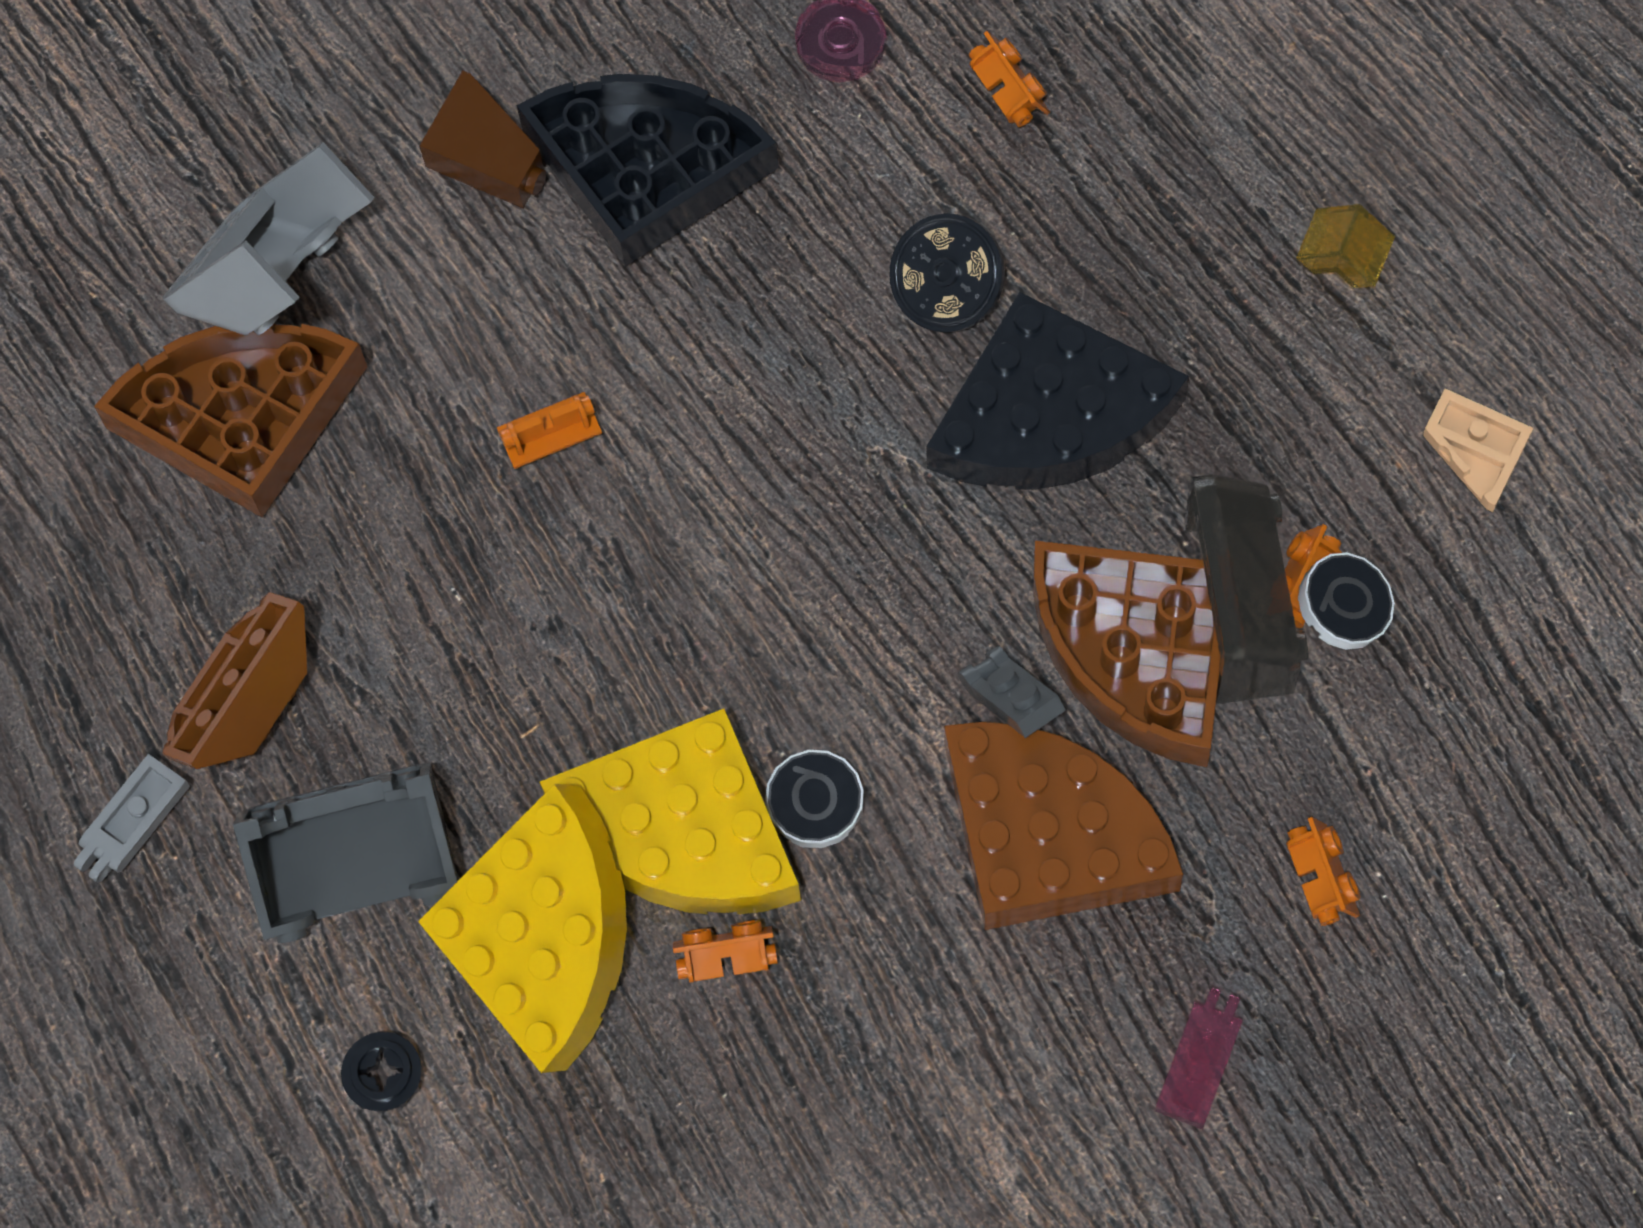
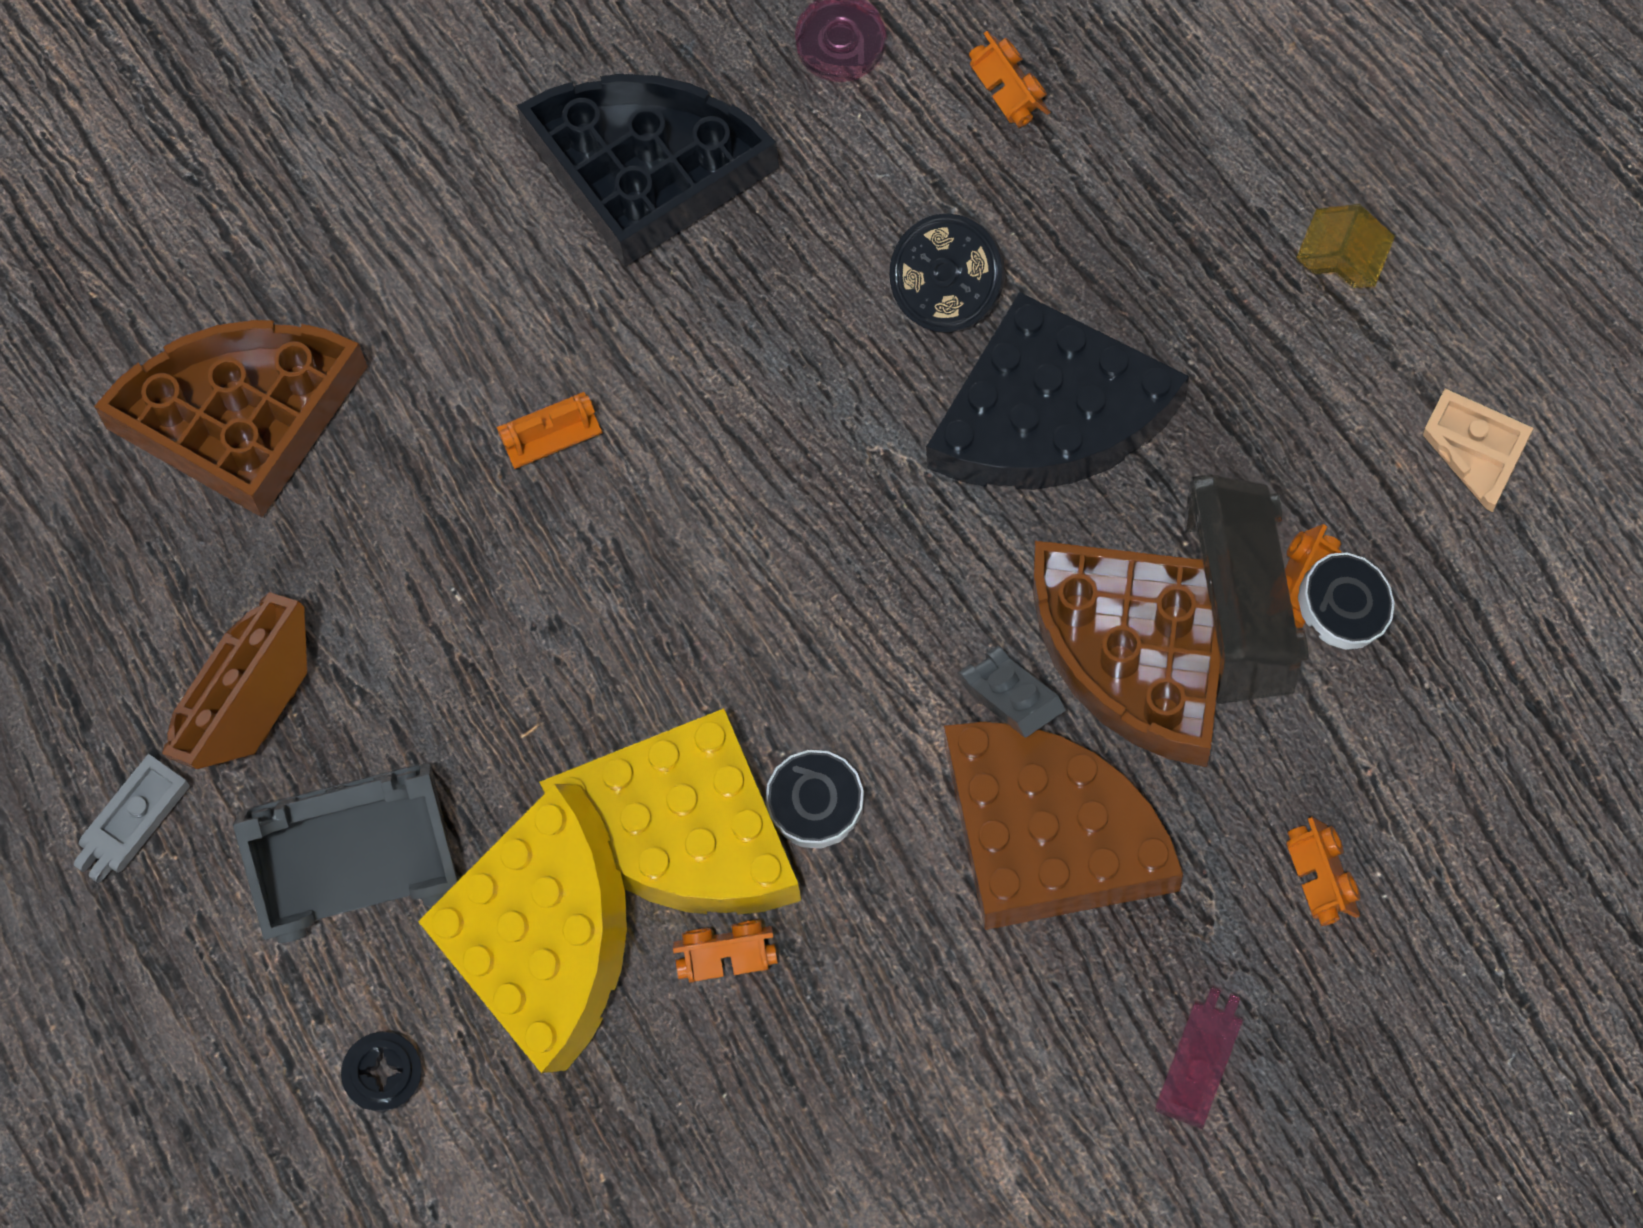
(245, 264): light grey windscreen -> none
(482, 145): reddish brown slope -> none

